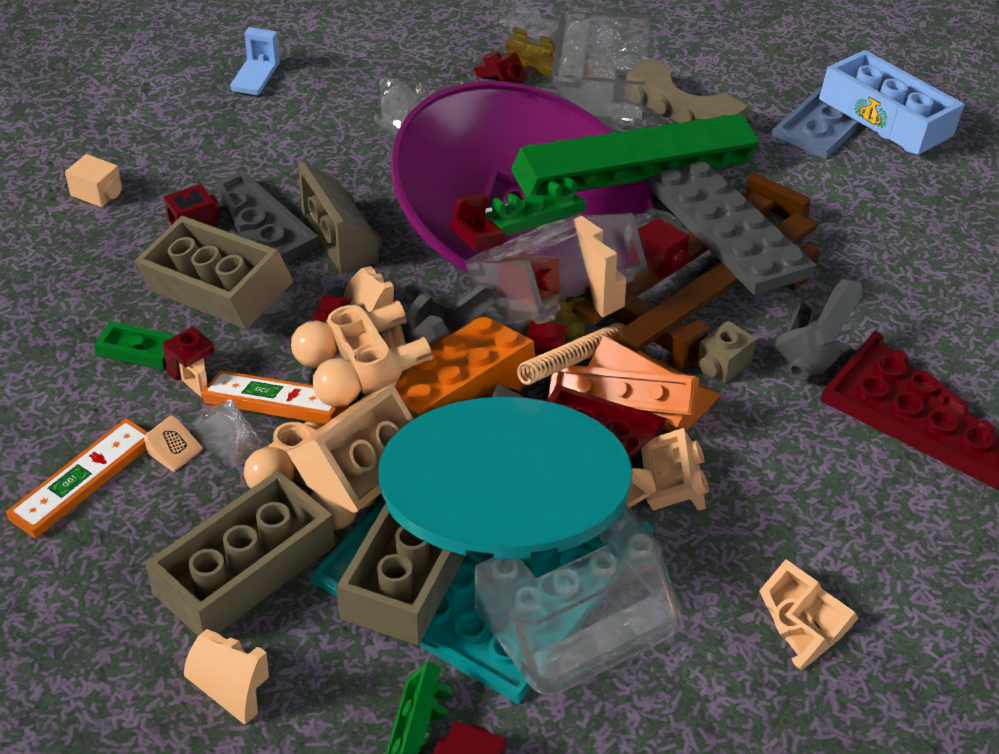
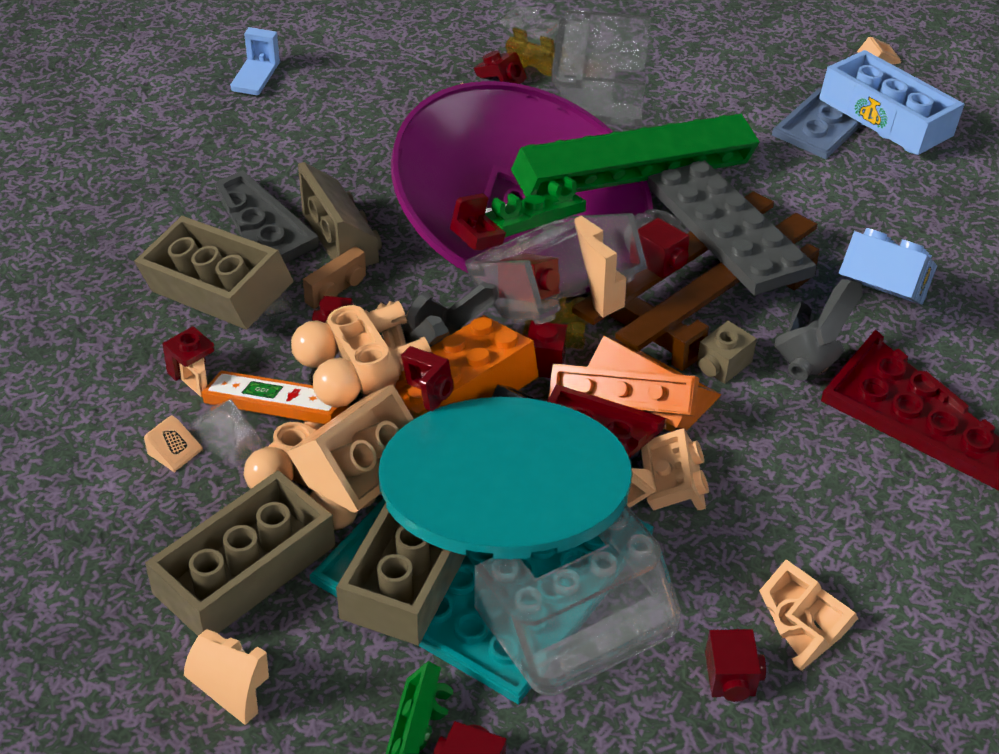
(78, 479): tile -> none
(94, 180): light nougat brick -> none
(132, 345): green plate -> none
(193, 204): dark red brick -> none
(335, 276): none -> medium nougat plate
(369, 290): light nougat slope -> none
(396, 103): clear animal -> none
(428, 373): none -> dark red bracket
(562, 351): light nougat piece -> none
(676, 104): dark tan arch -> none
(734, 664): none -> dark red brick
(785, 199): reddish brown tile -> none
(880, 50): none -> light nougat slope
(887, 267): none -> light blue brick

